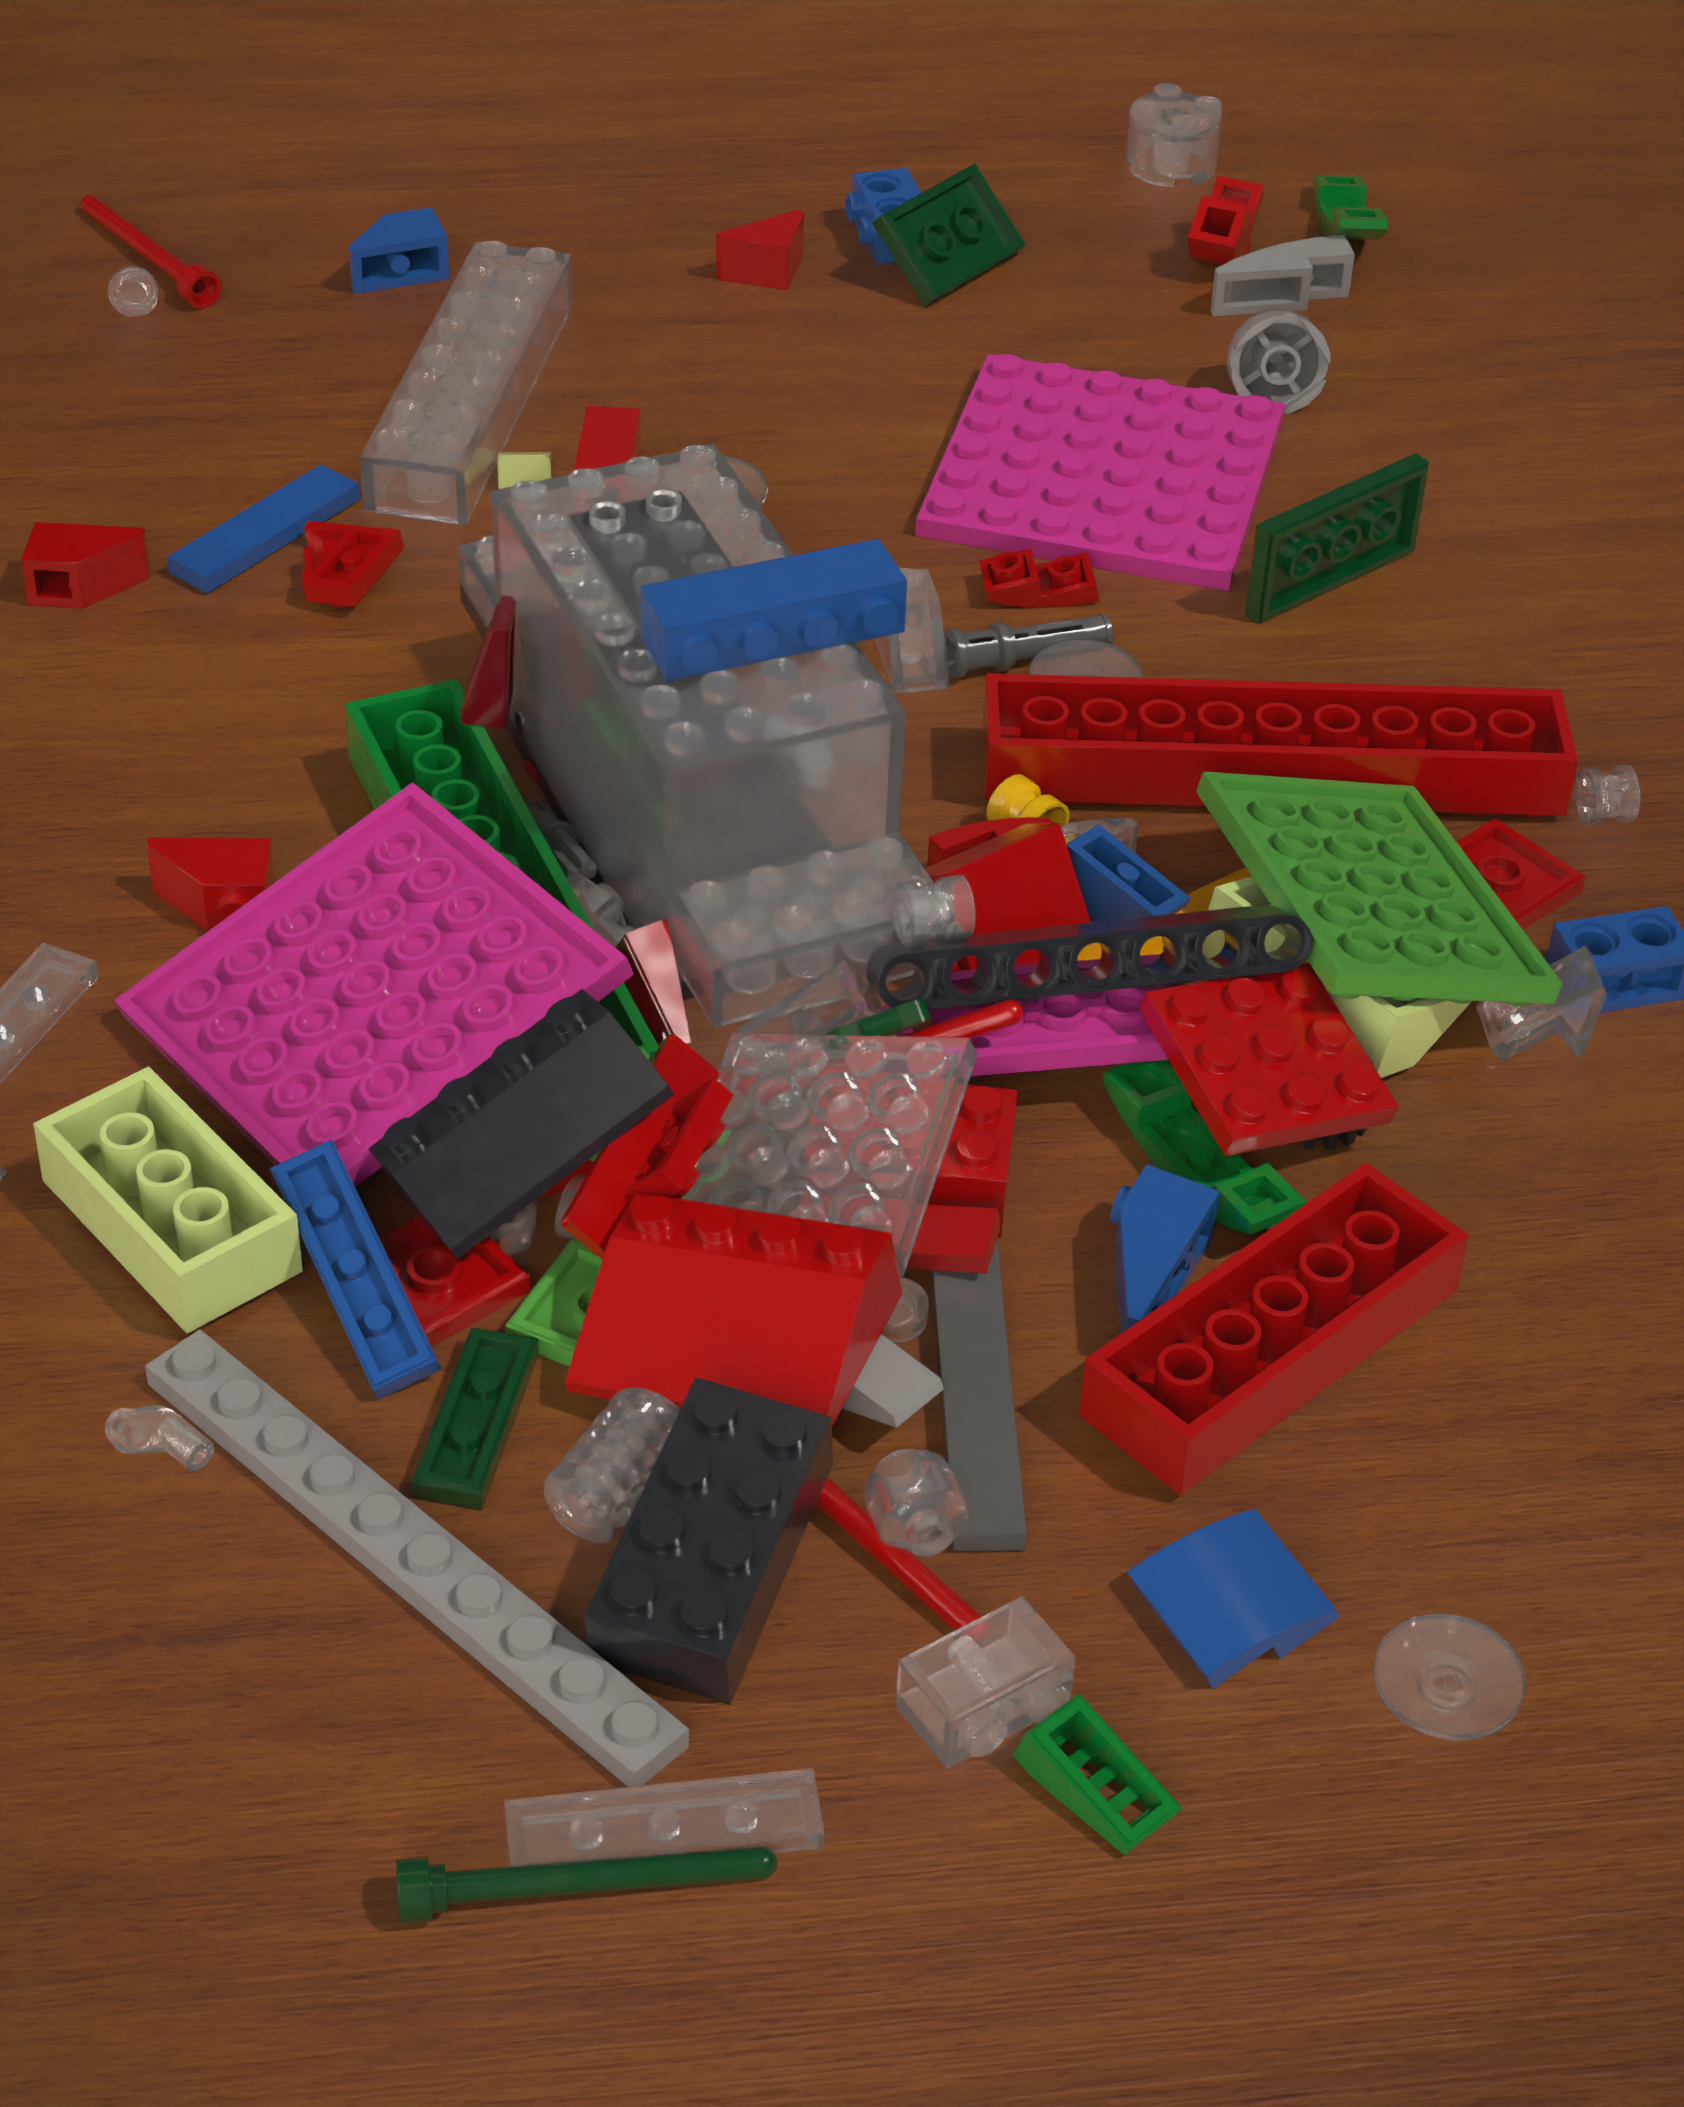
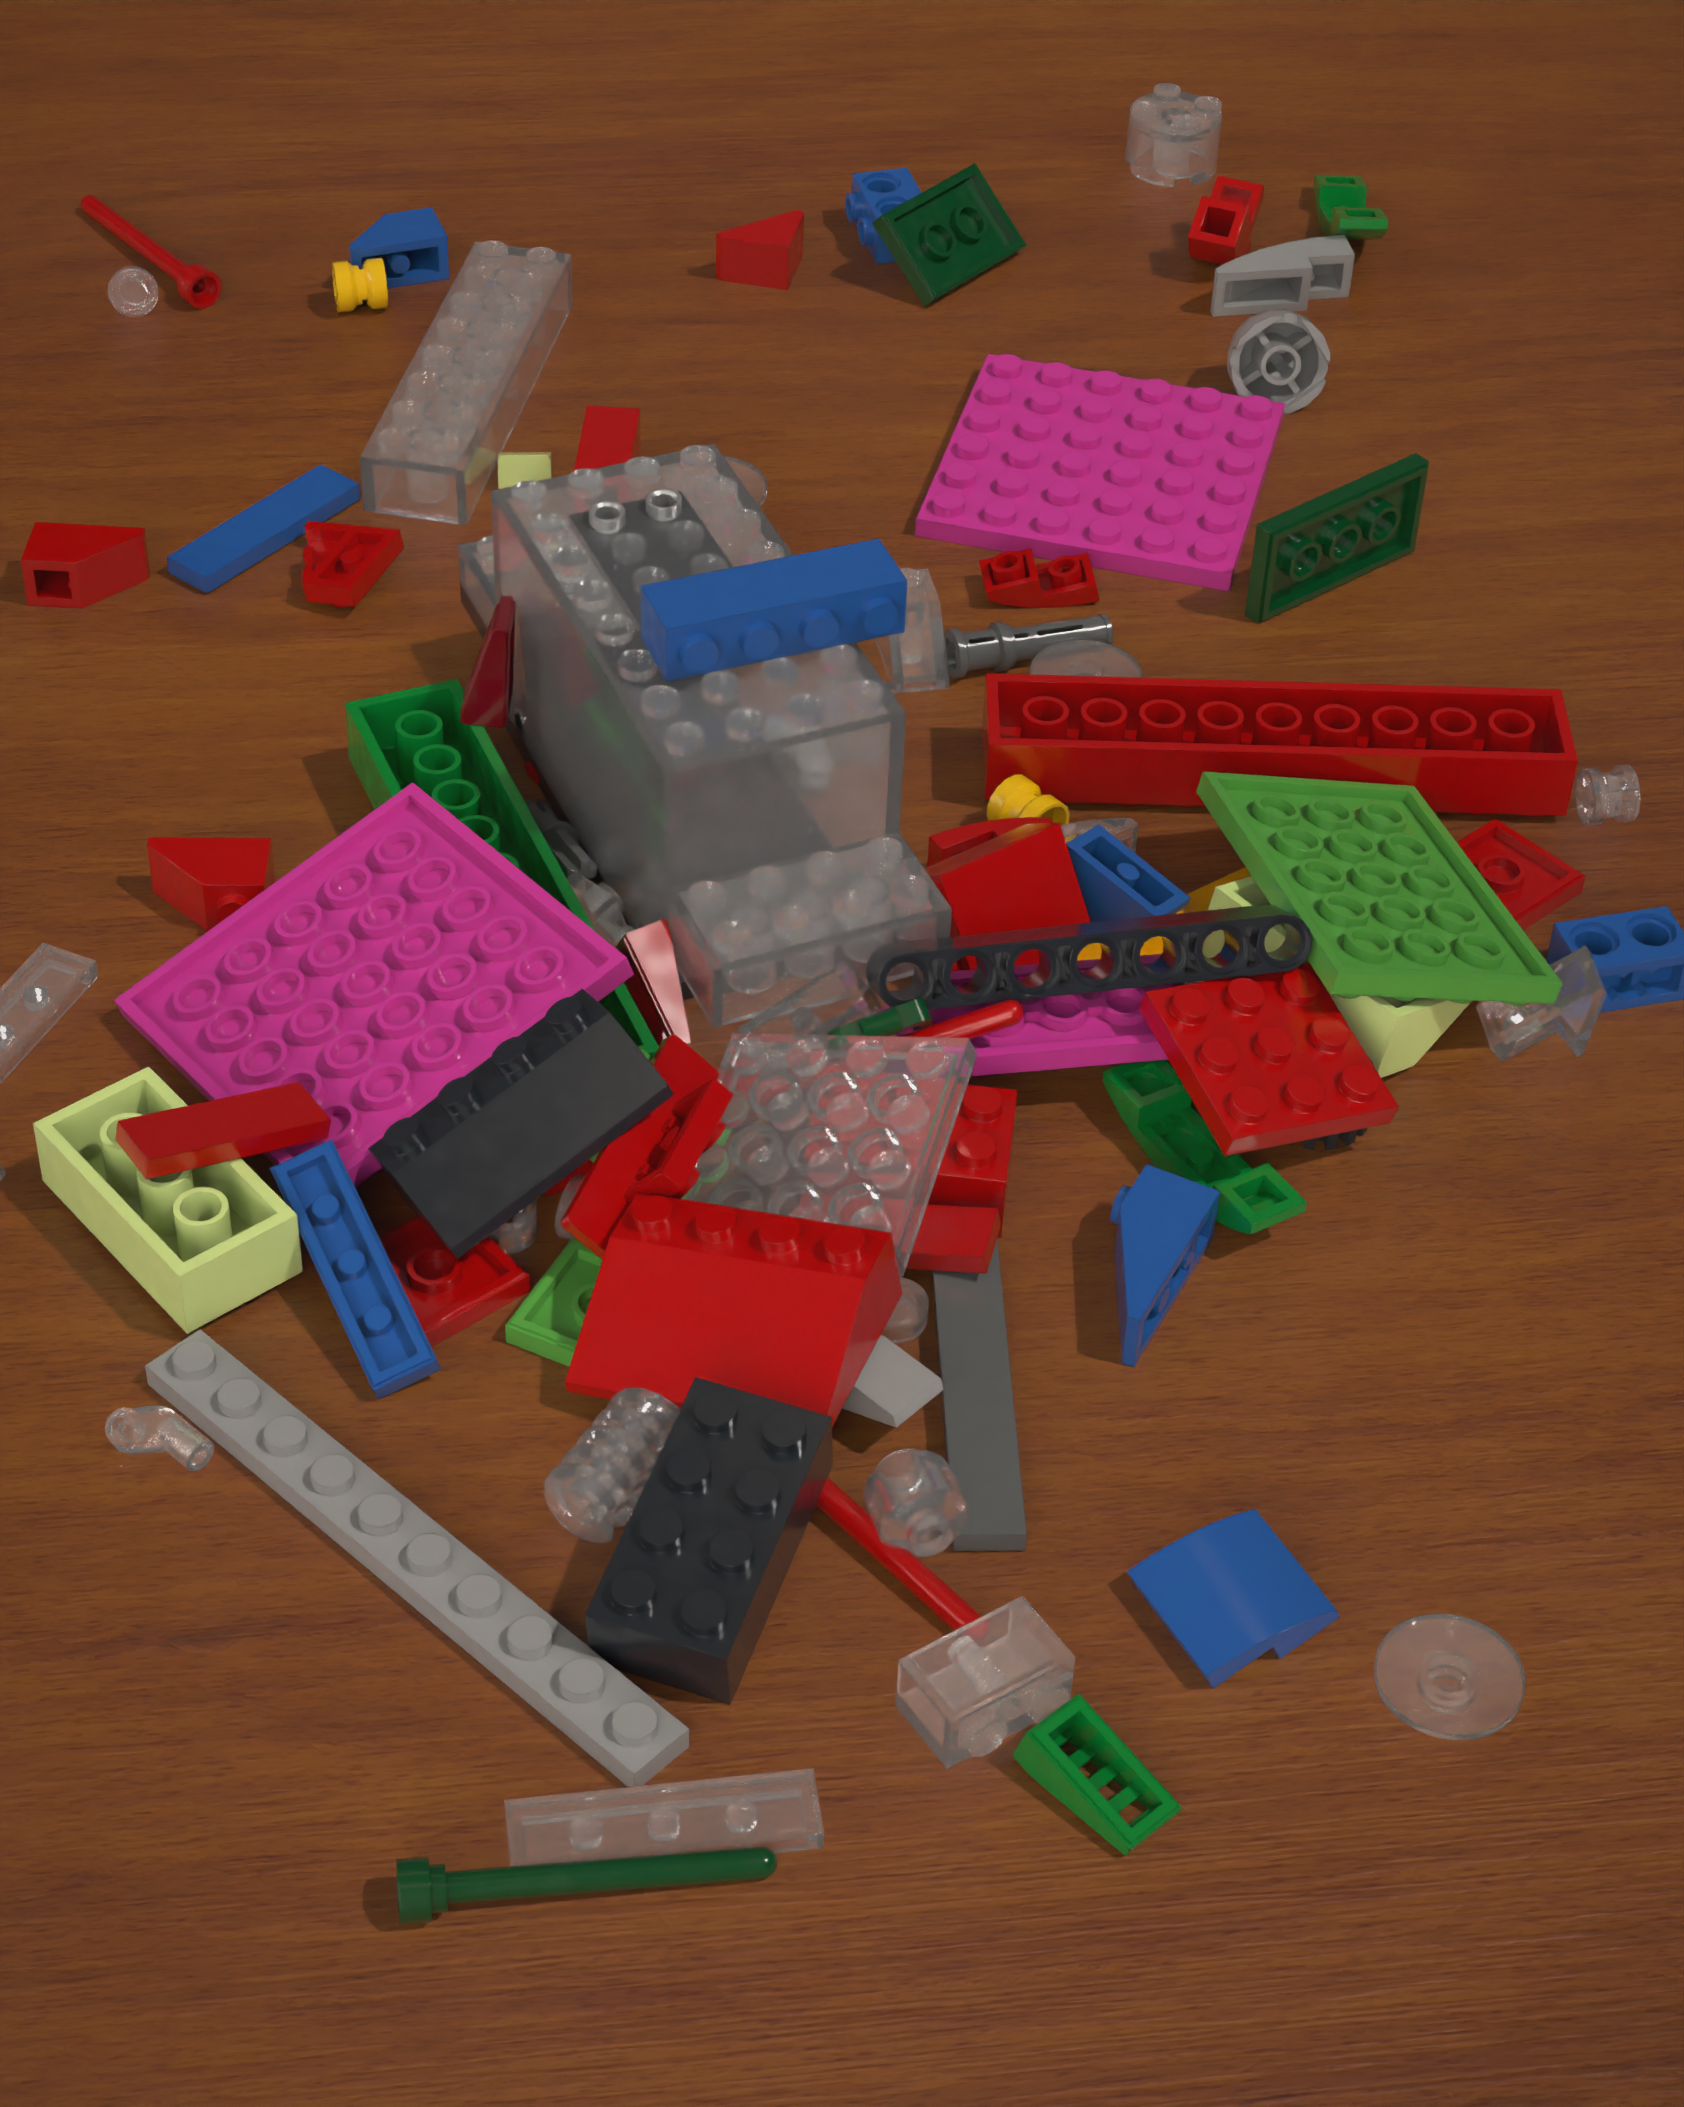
(222, 1130): none -> red tile
(355, 285): none -> yellow wheel
(475, 1419): dark green tile -> none
(931, 910): clear wheel -> none
(1271, 1327): red brick -> none

